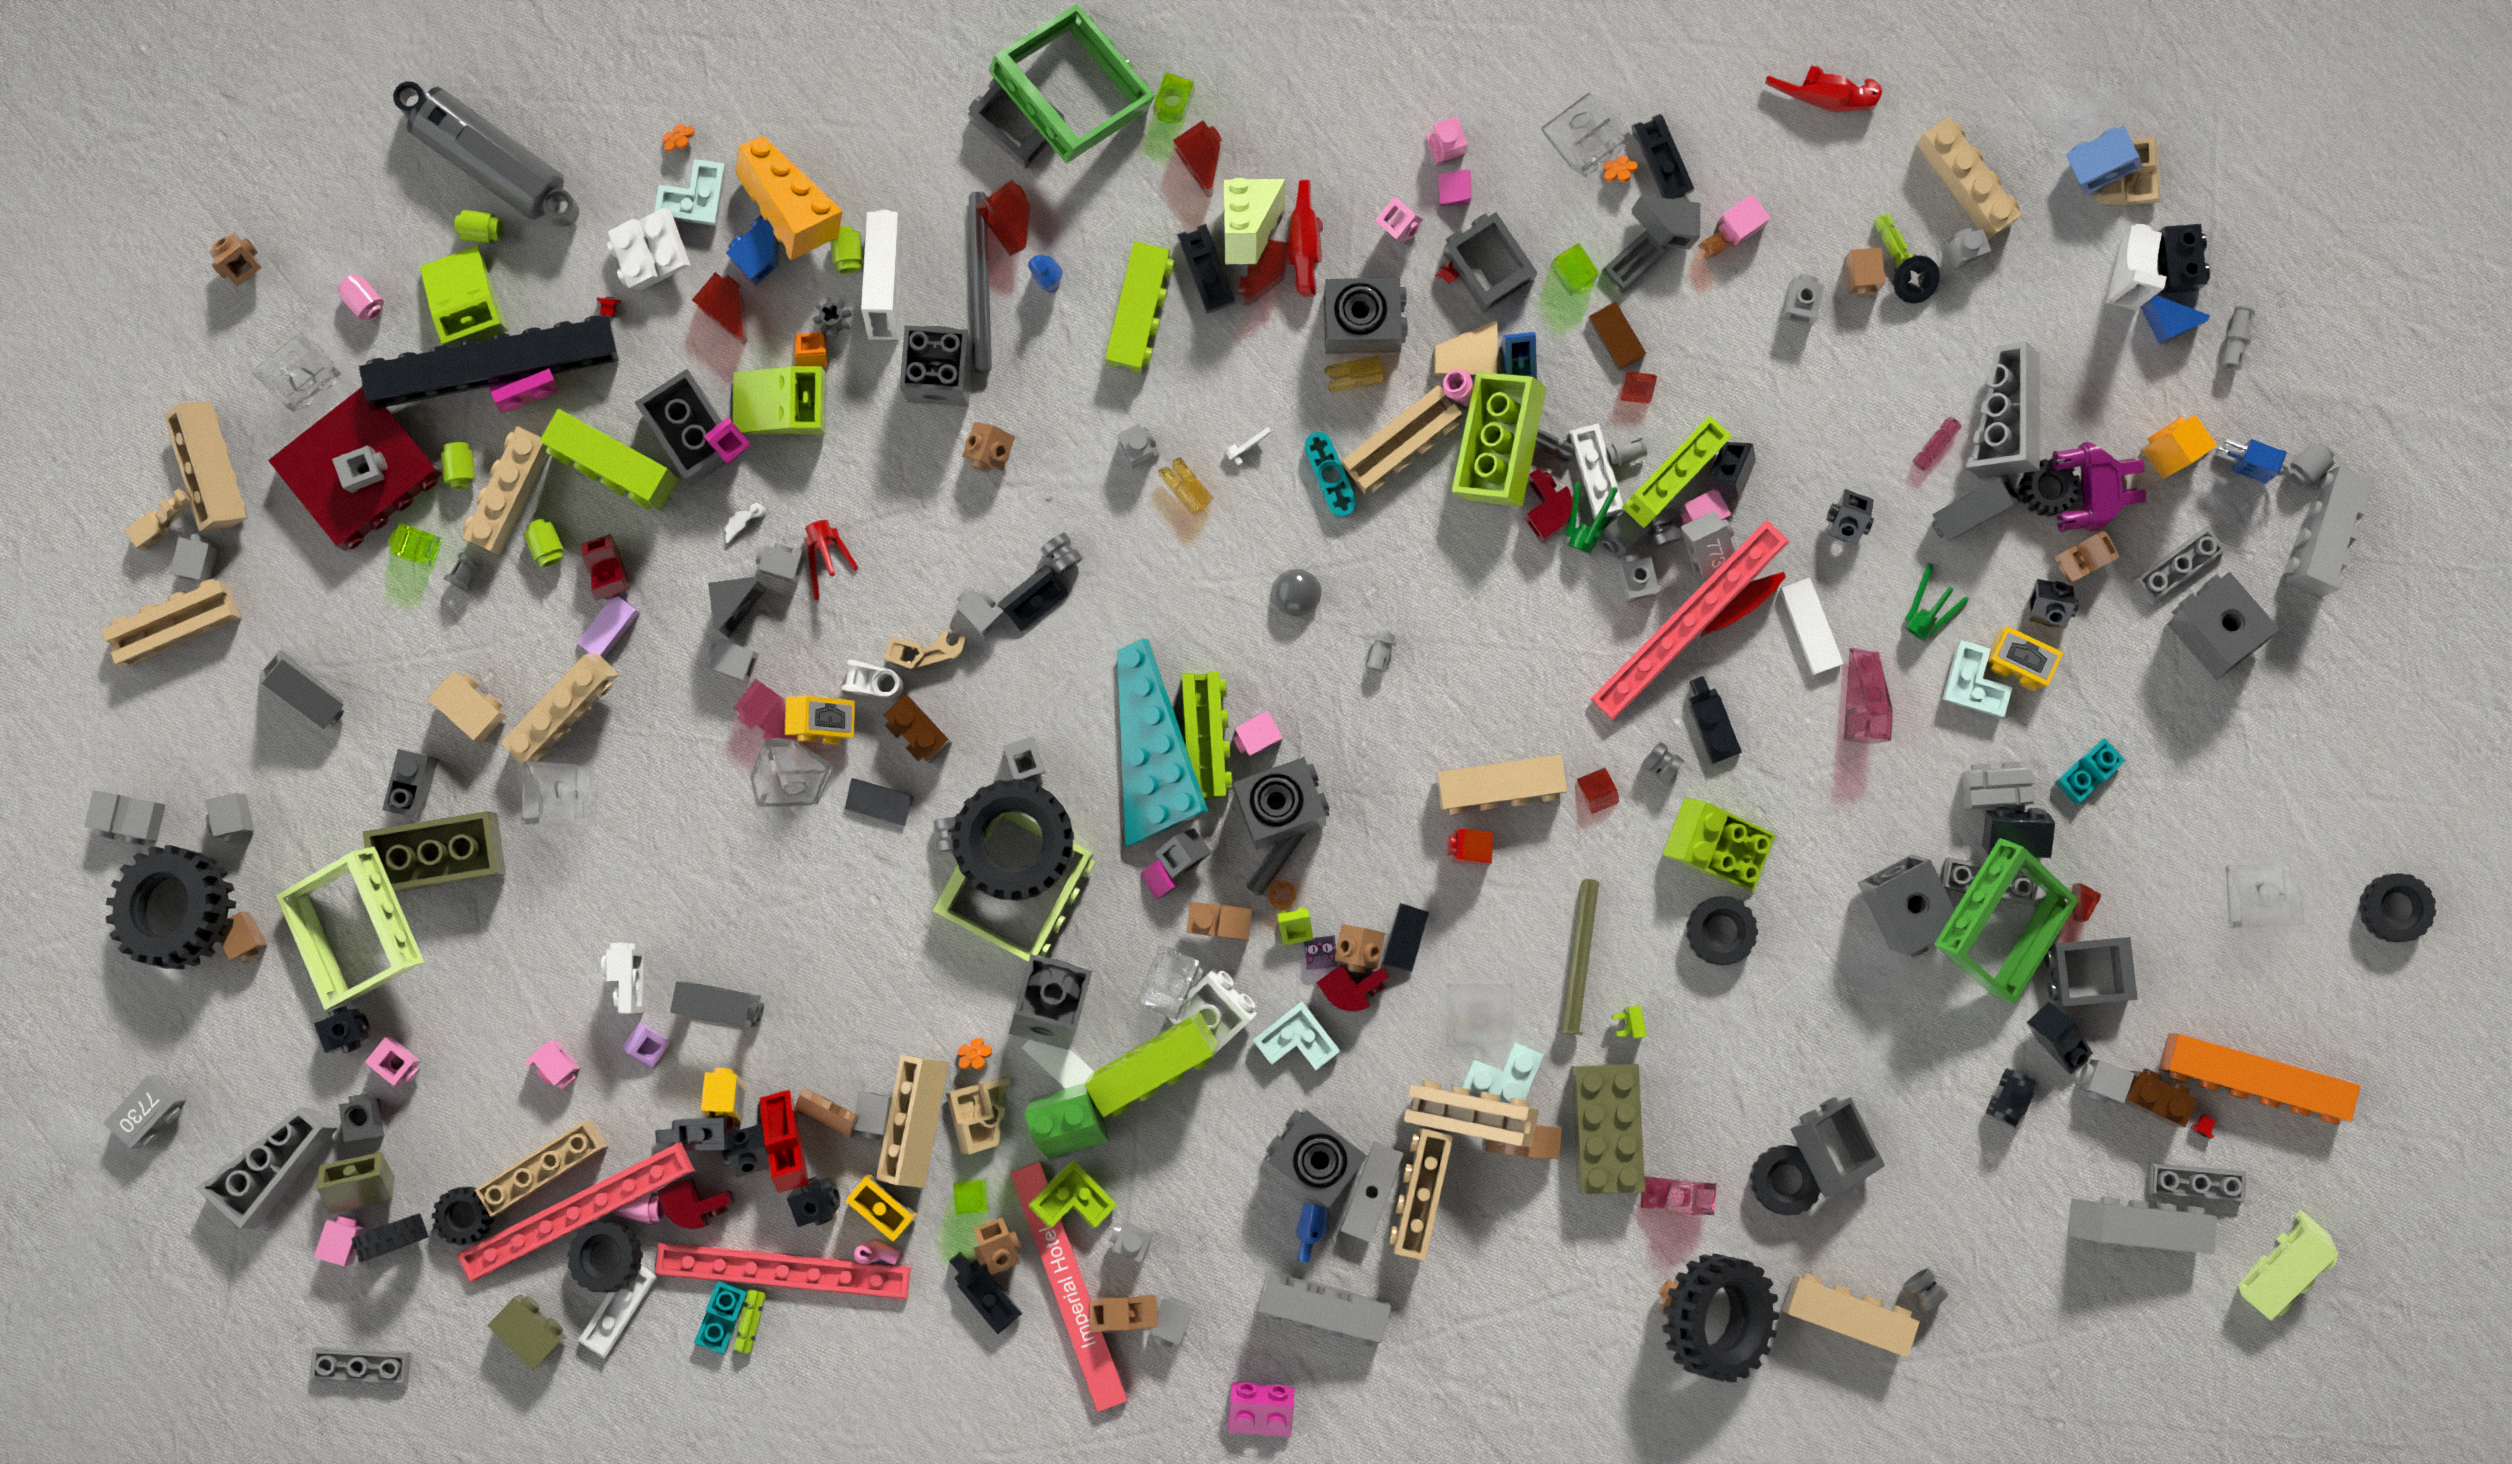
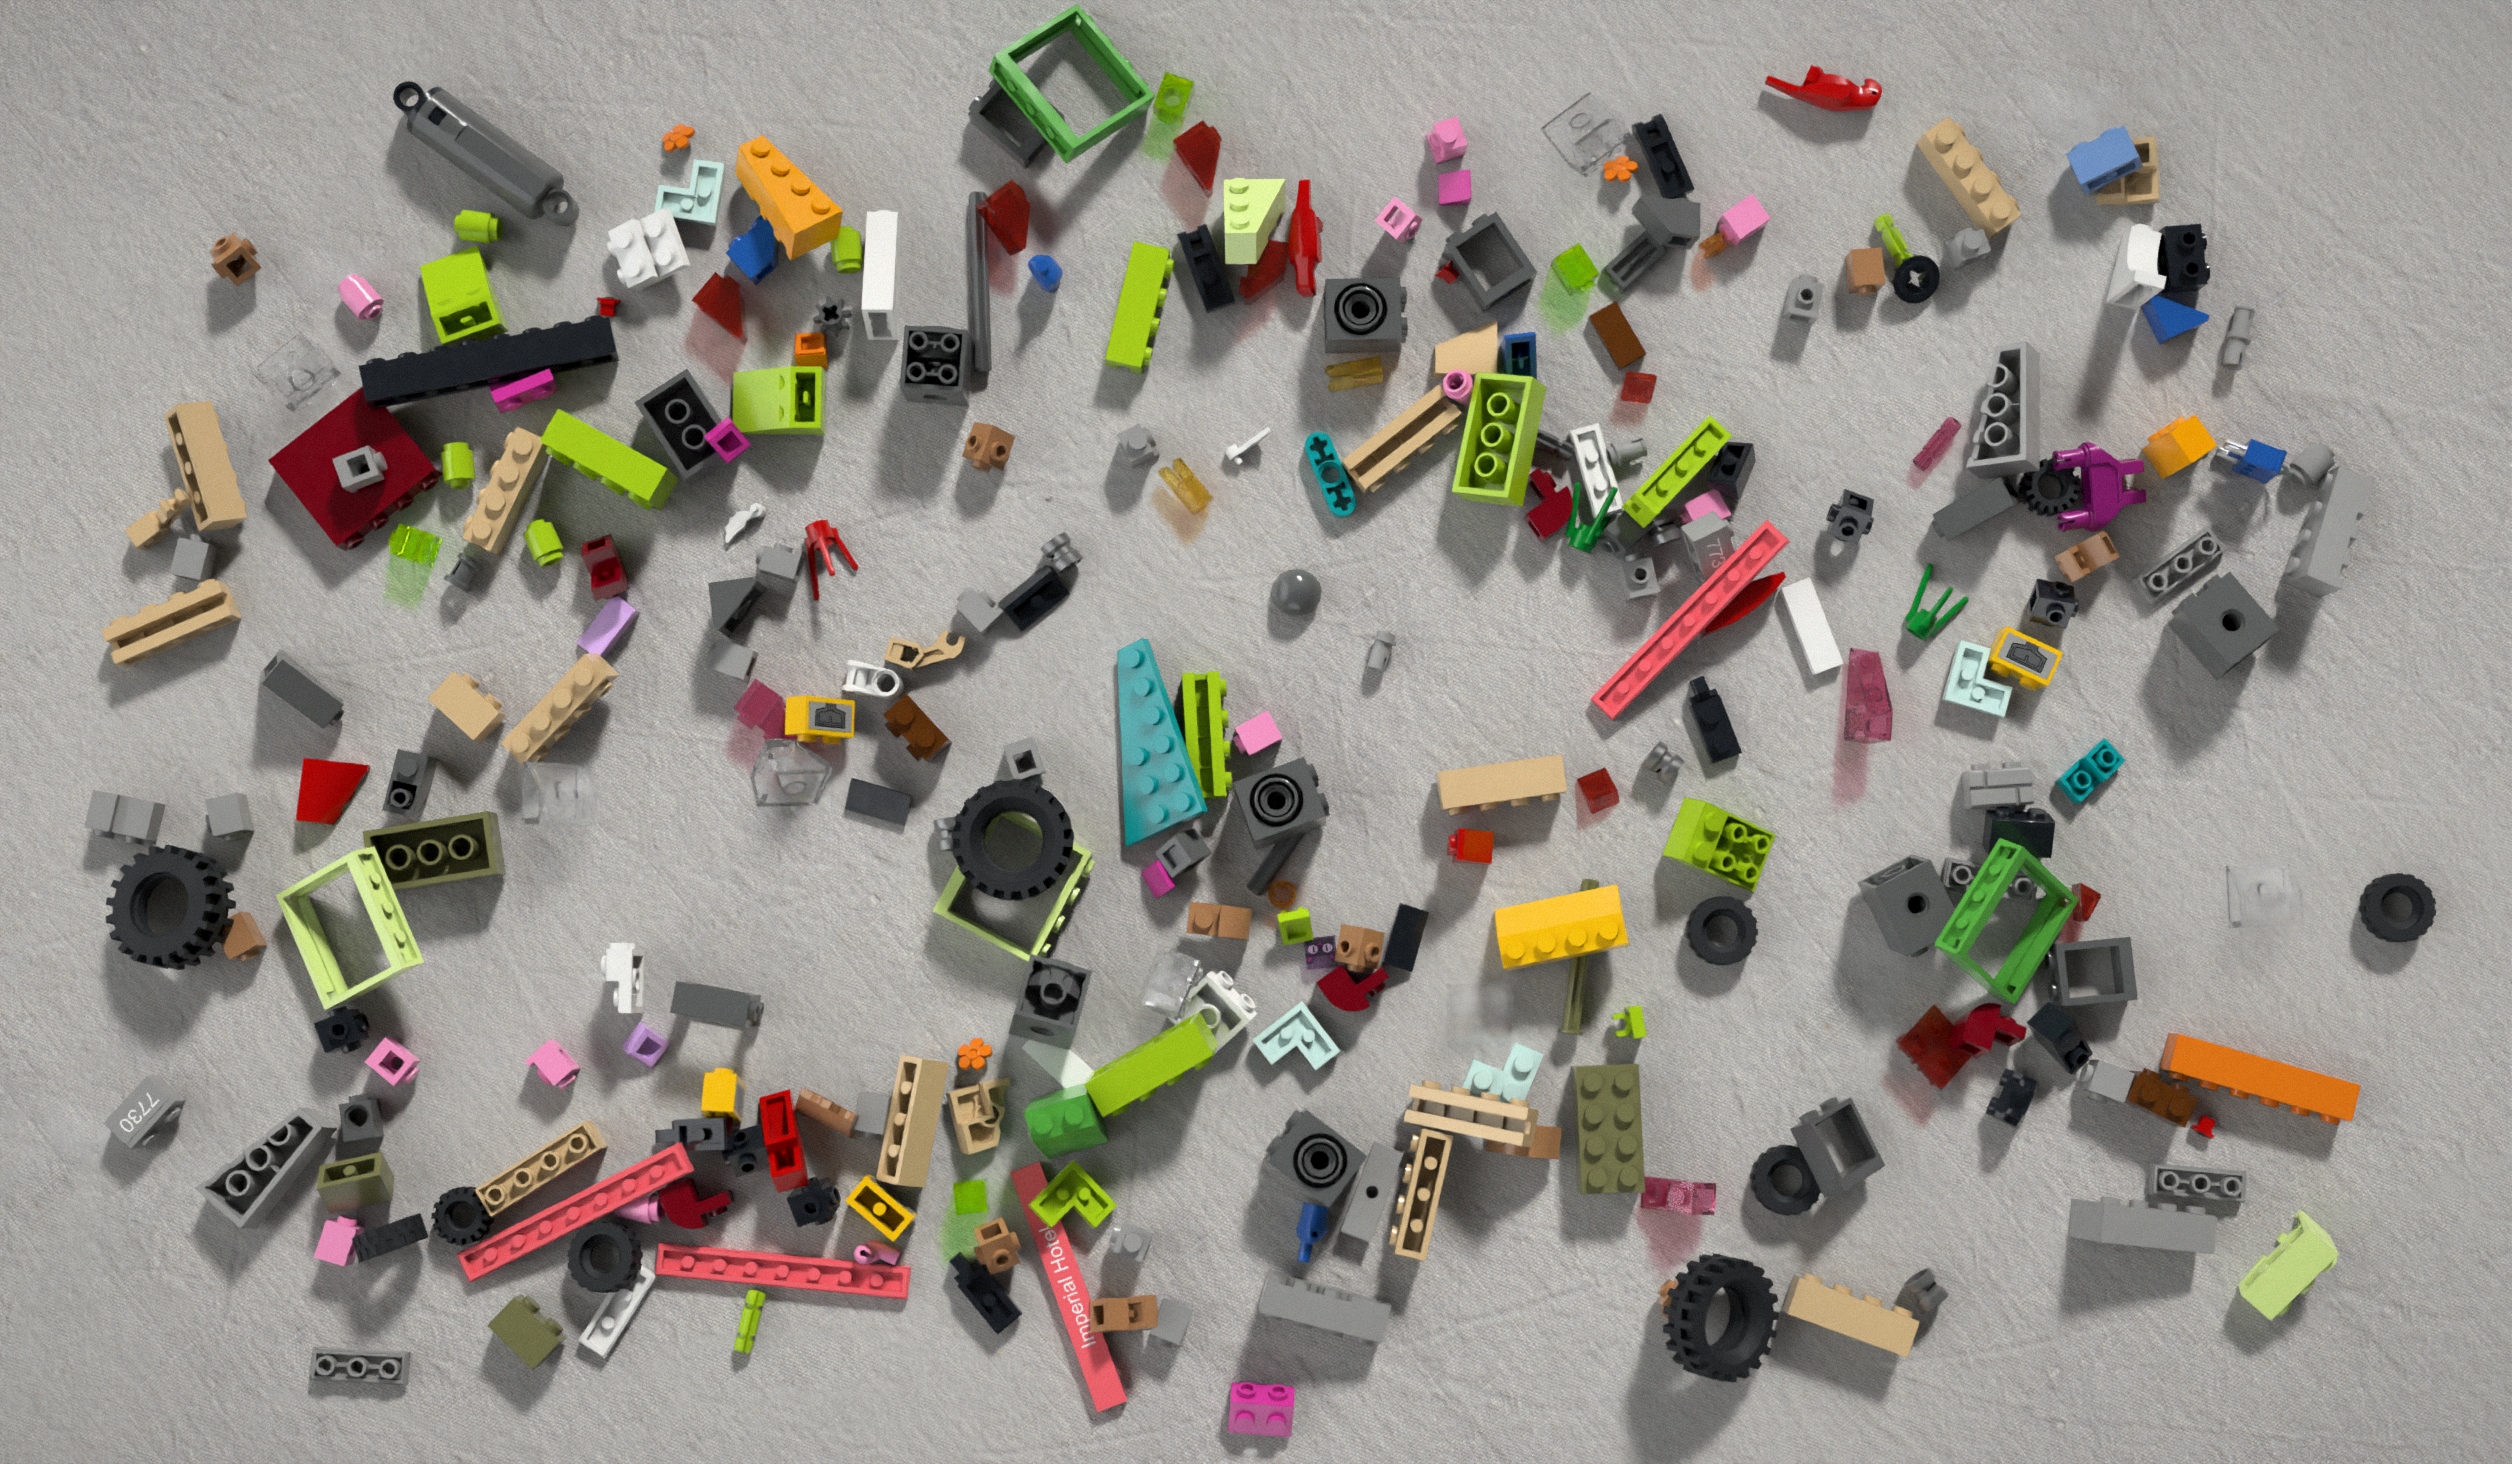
(326, 789): none -> red slope
(720, 1318): teal slope -> none
(1561, 928): none -> yellow slope
(1929, 1048): none -> clear red hinge
(1978, 1028): none -> dark red brick

